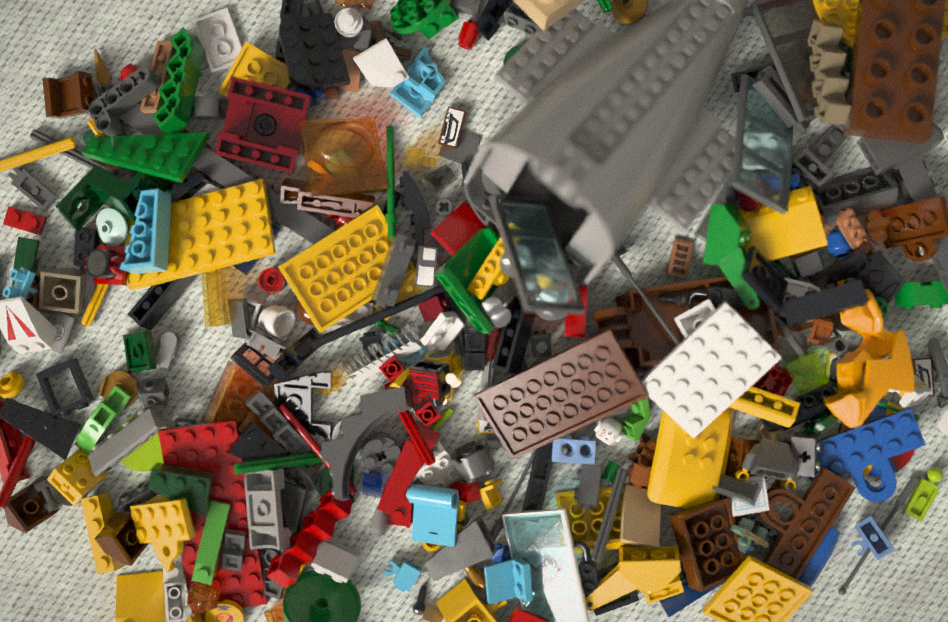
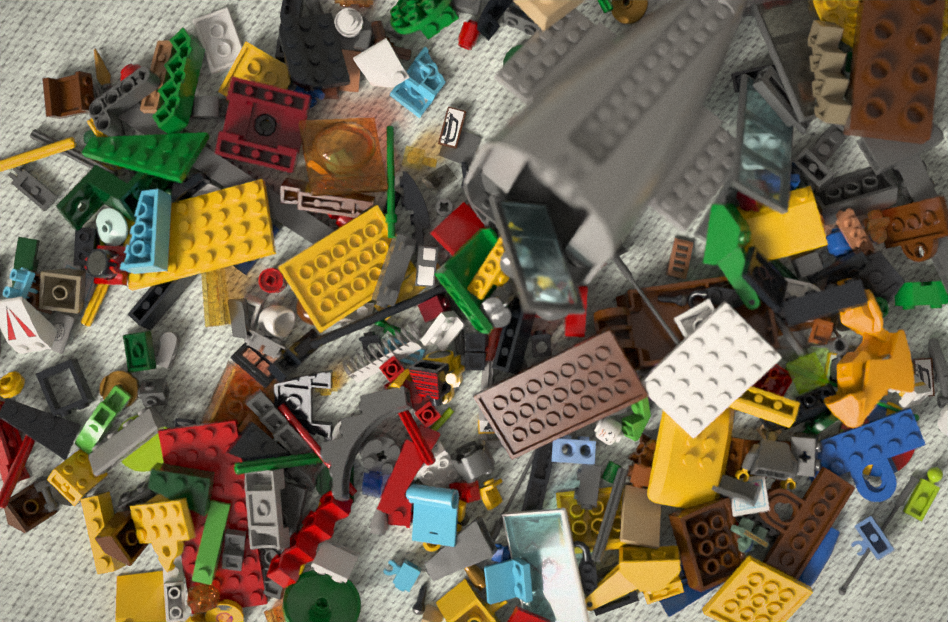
(25, 220): red plate -> none

